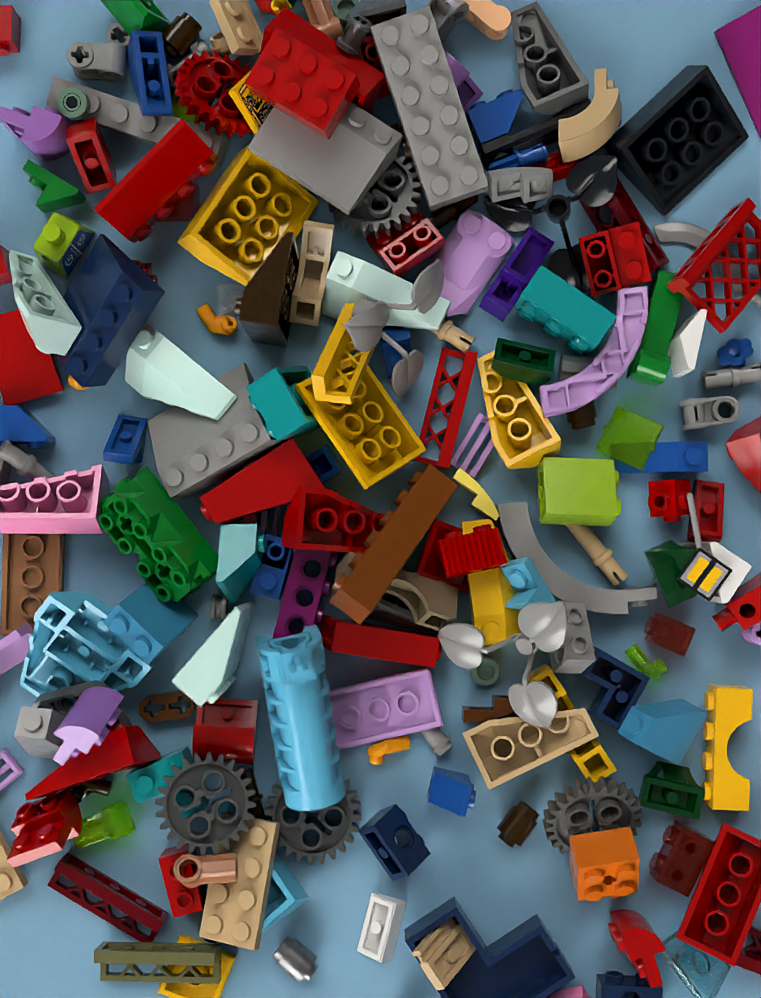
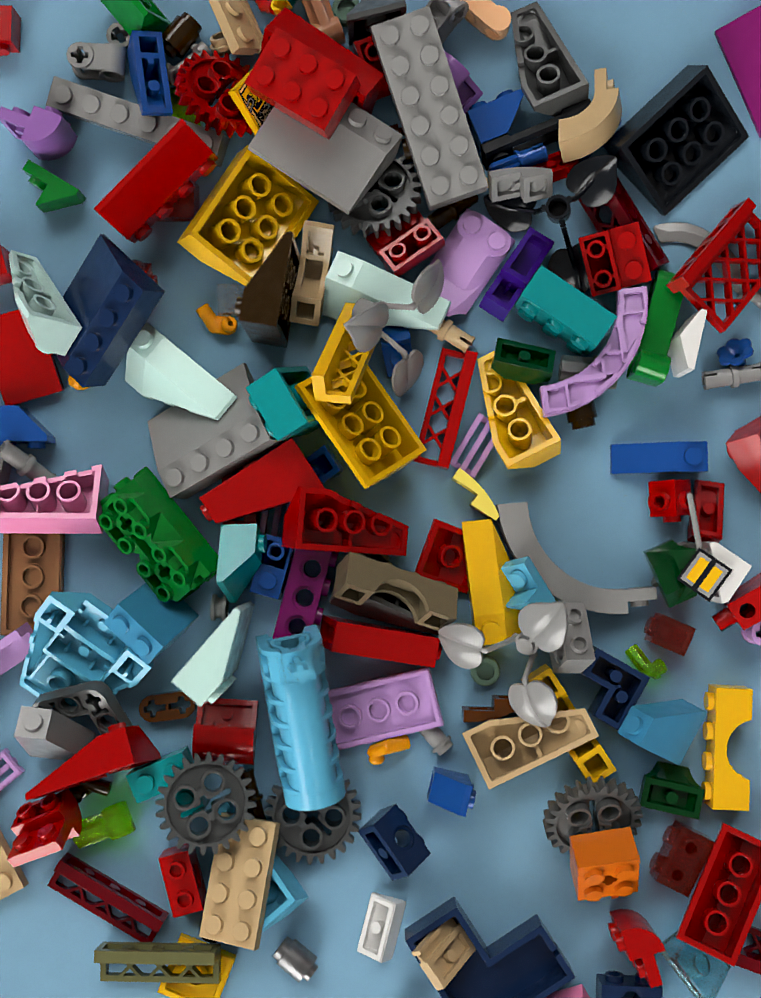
(62, 244): lime torso -> none
(73, 103): sand green tile -> none
(87, 722): medium lavender brick -> none
(91, 155): red brick -> none
(126, 440): blue slope -> none
(210, 869): nougat piece -> none
(354, 34): dark grey bush -> none
(393, 544): dark orange brick -> none
(472, 551): red brick -> none
(517, 824): dark brown brick -> none
(577, 491): lime brick -> none
(601, 556): tan pin -> none
(629, 438): clear neon green piece -> none
(703, 412): light grey piece -> none

